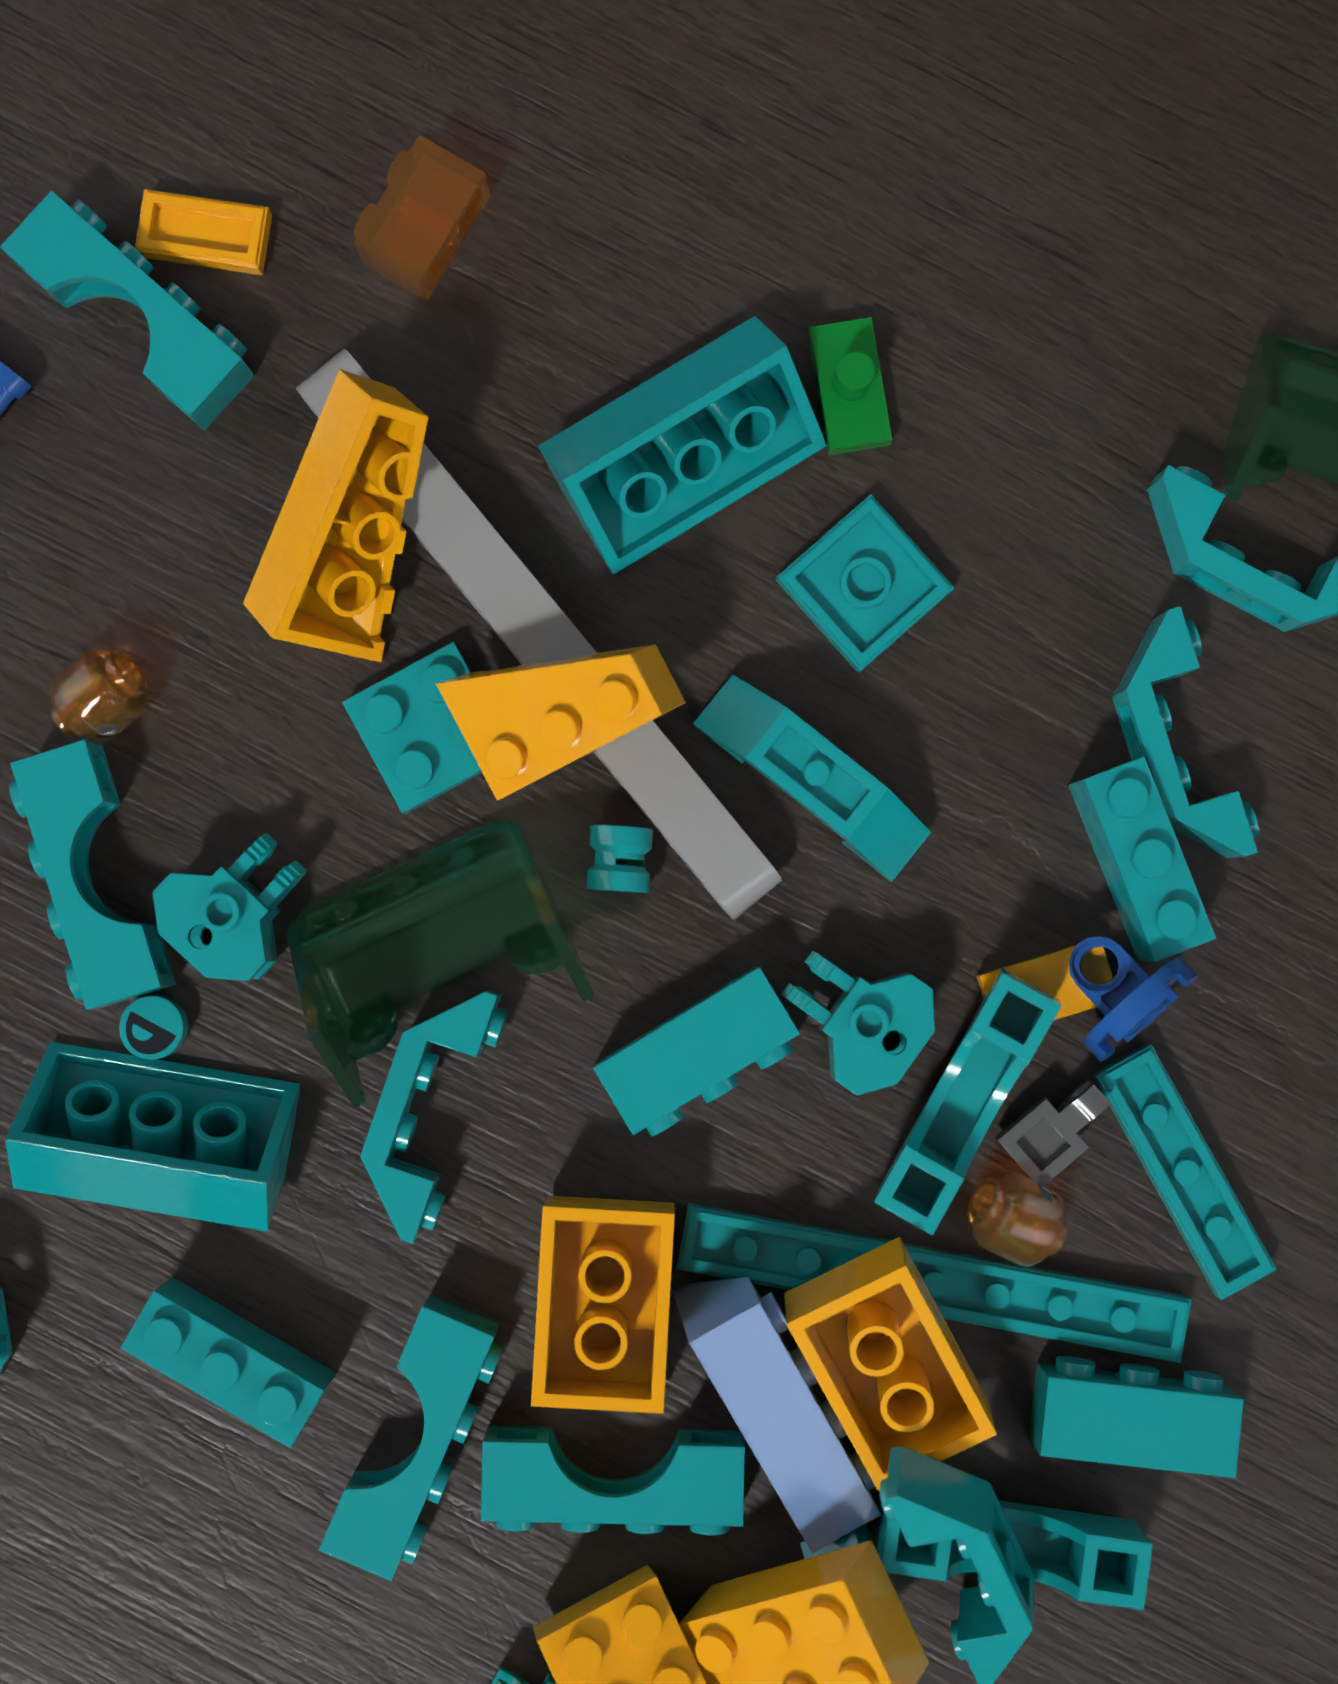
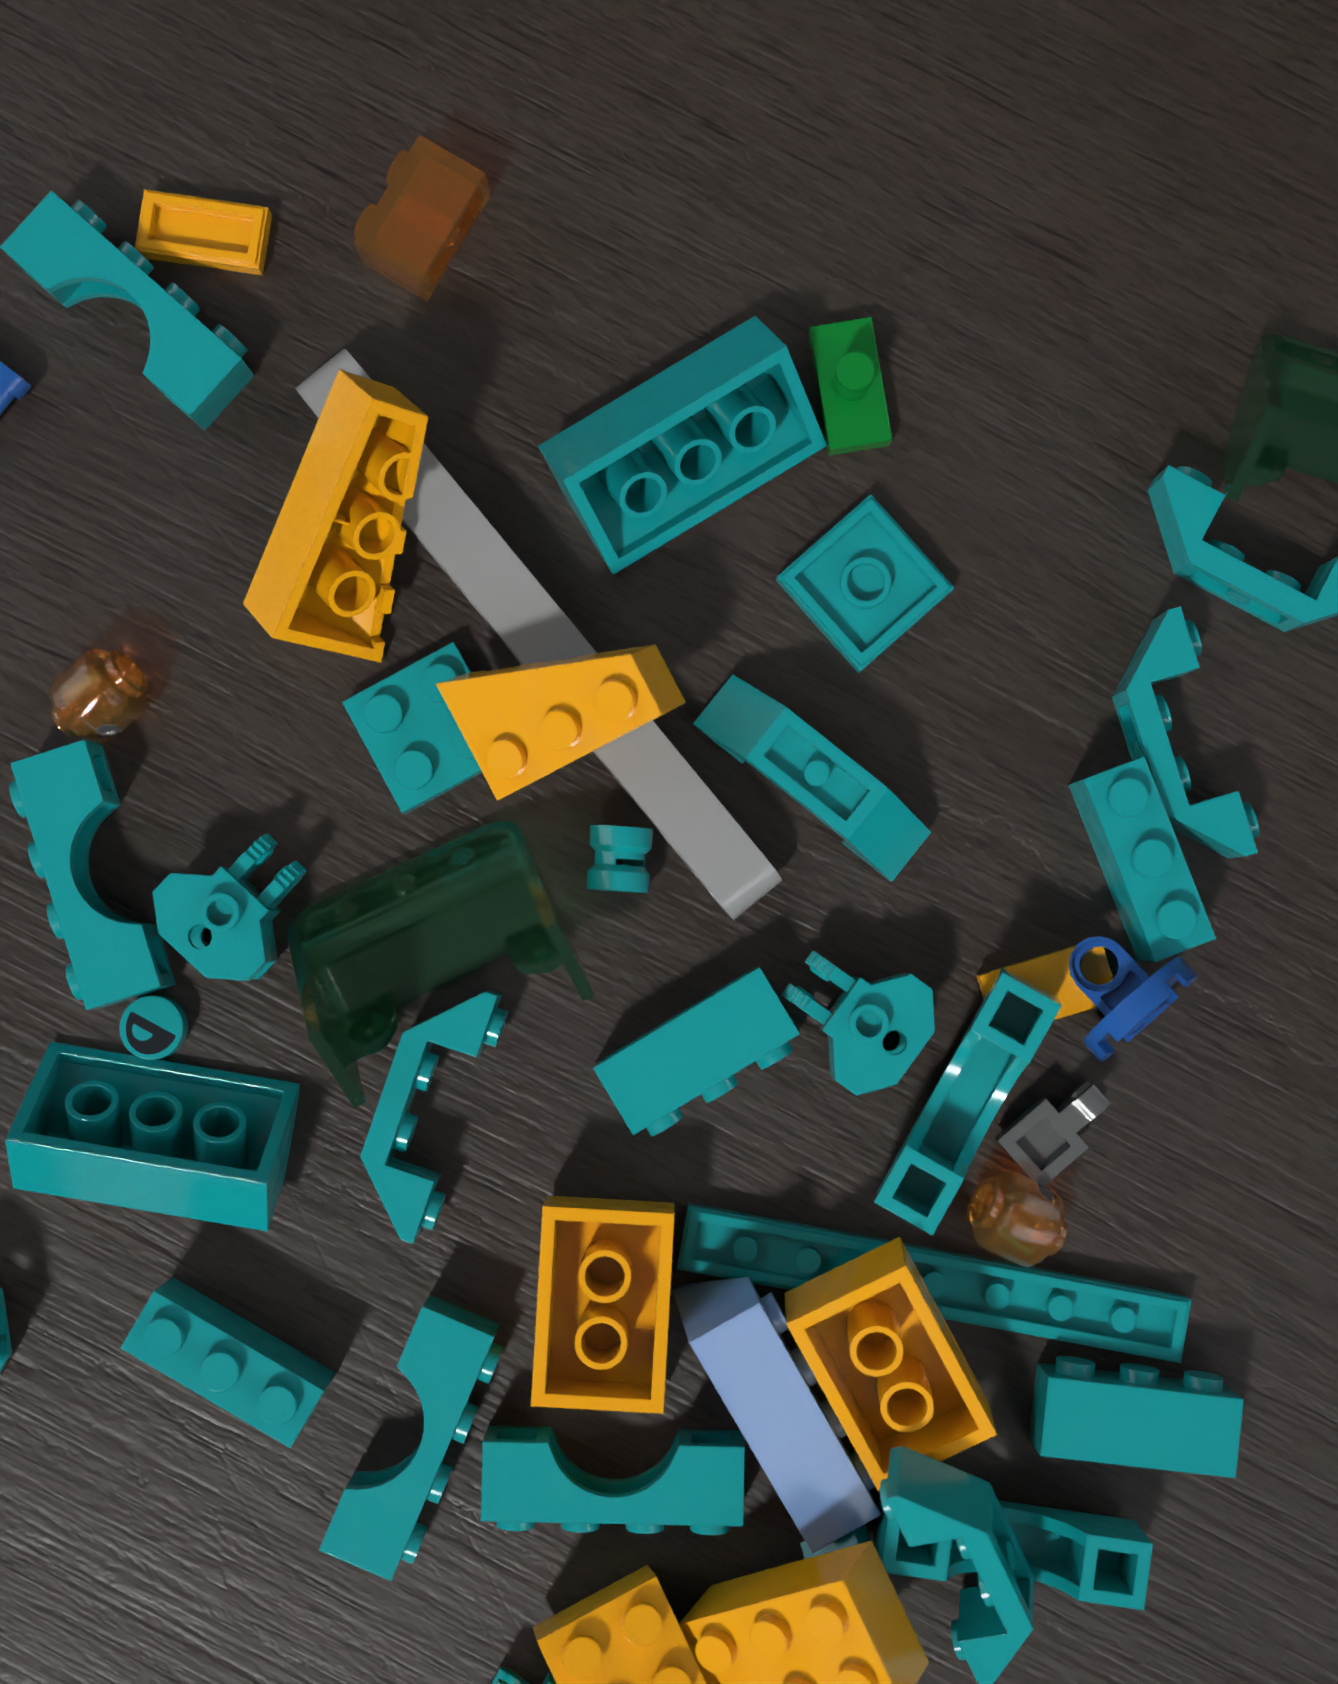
(1184, 1171): teal tile -> none

